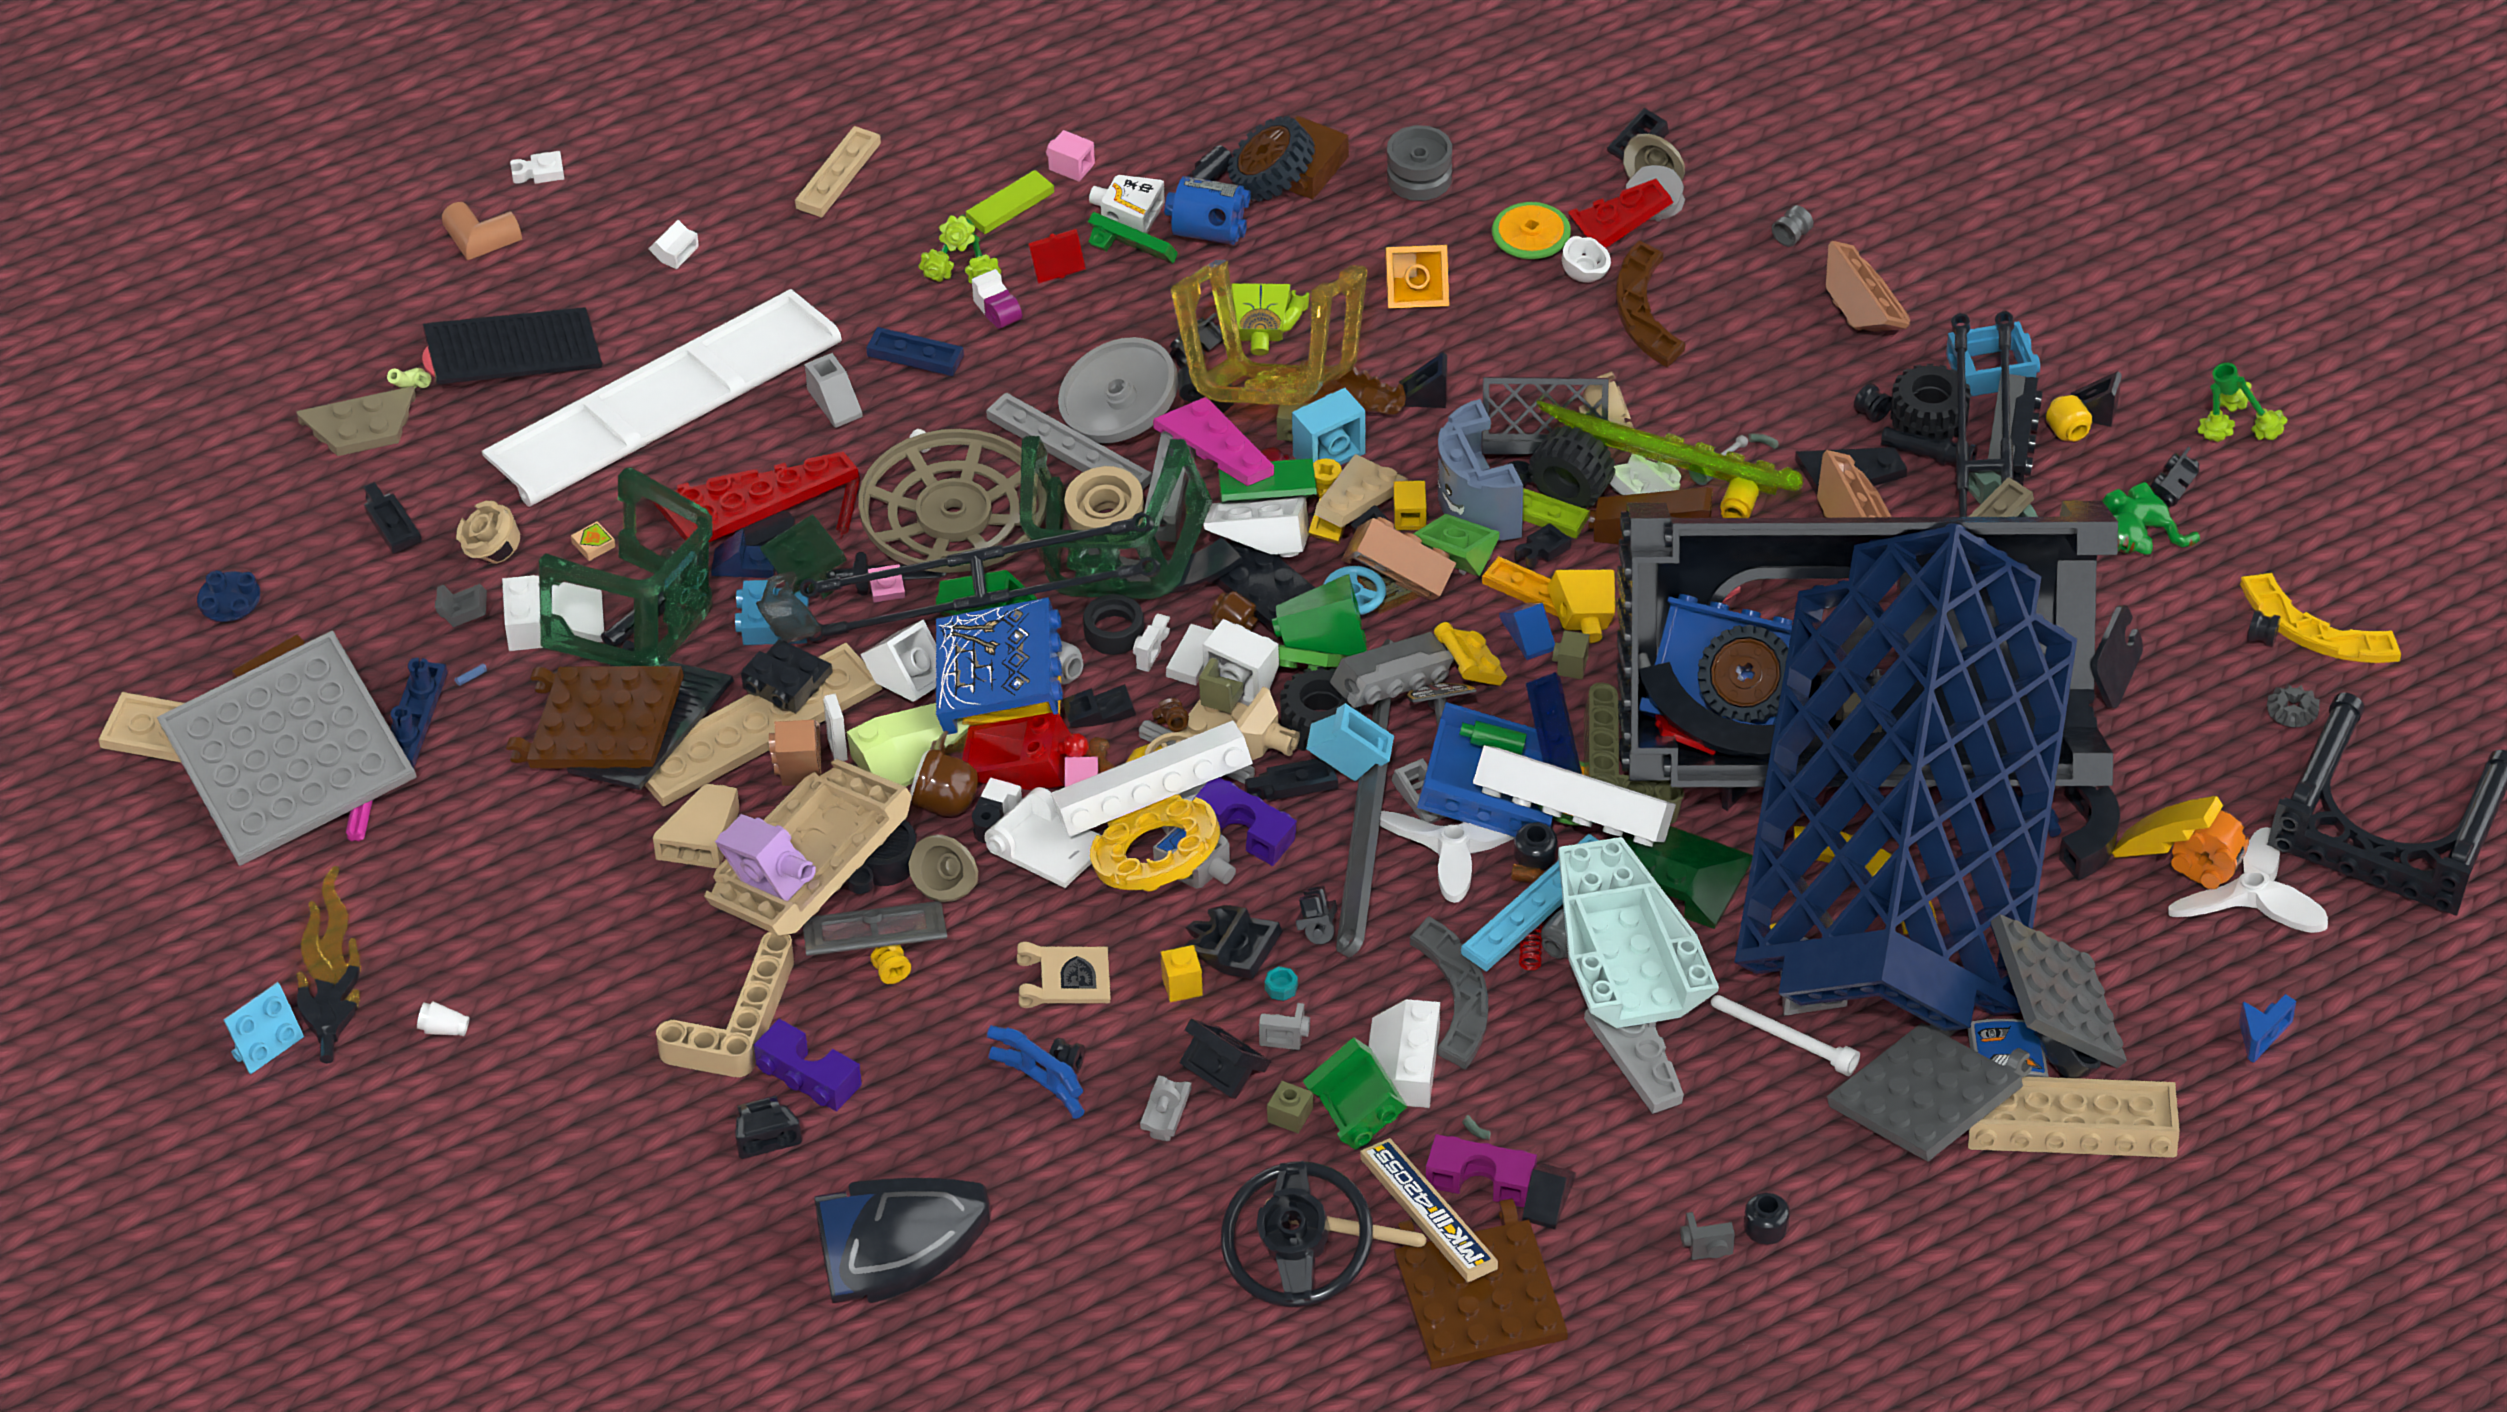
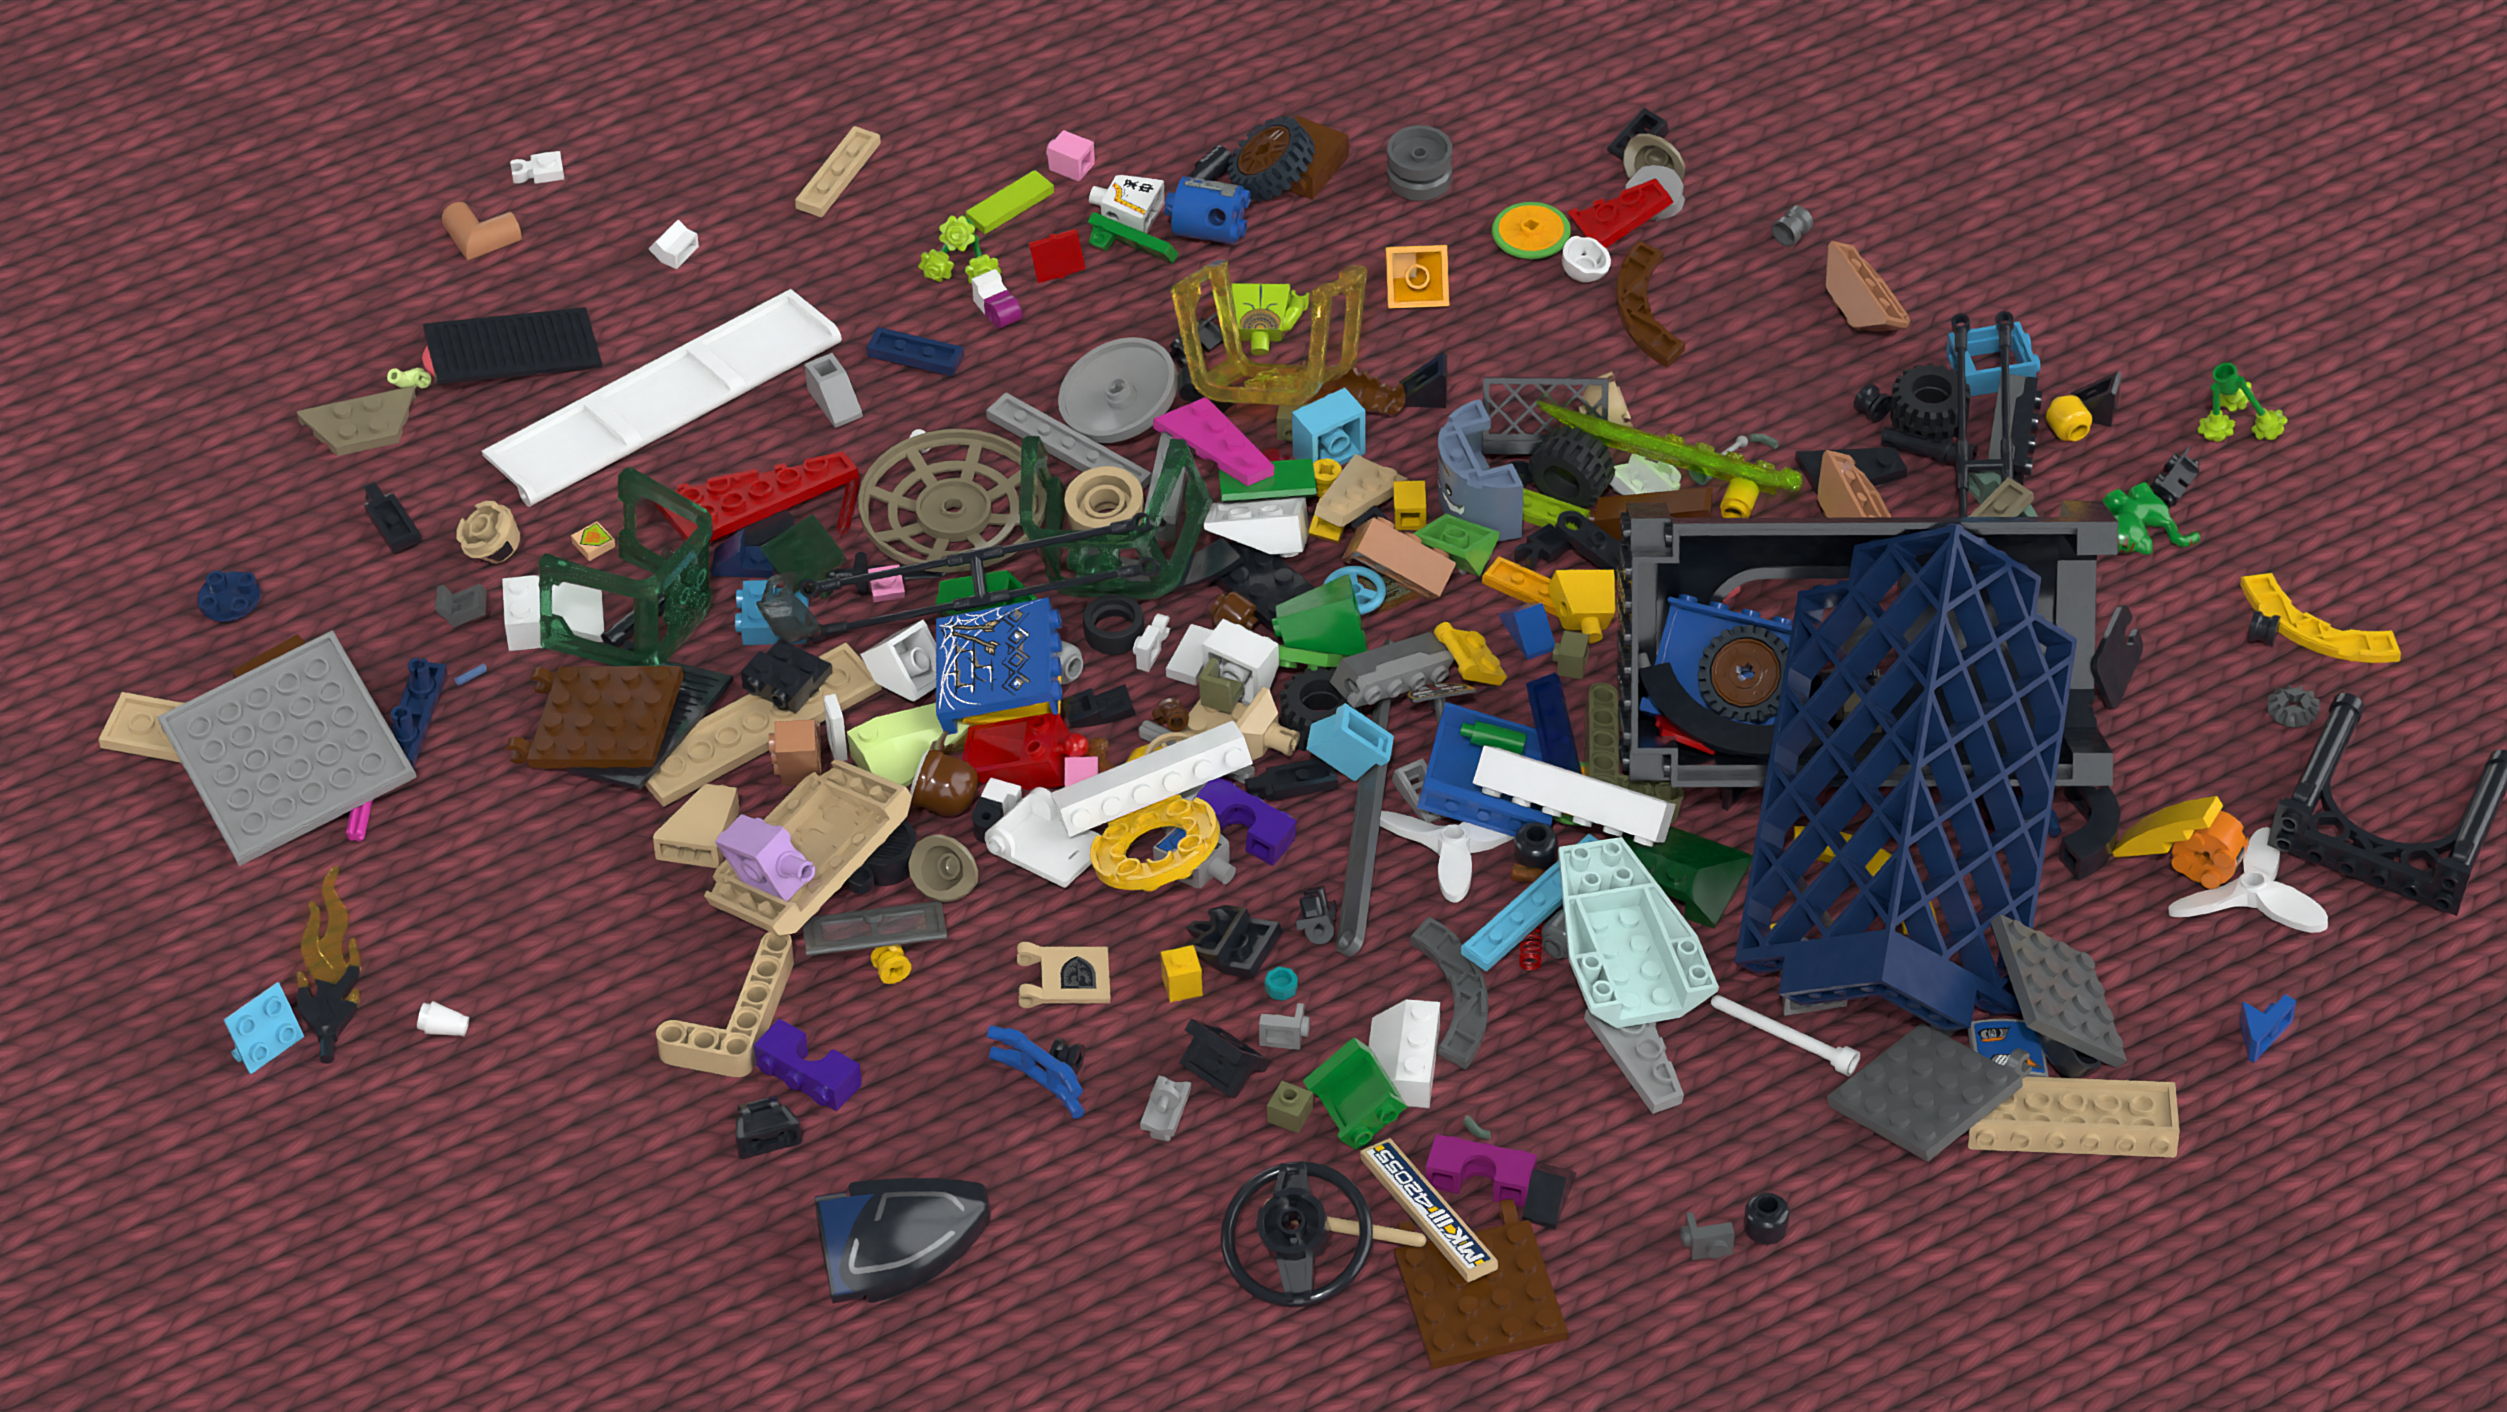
(1589, 540): none -> black plate

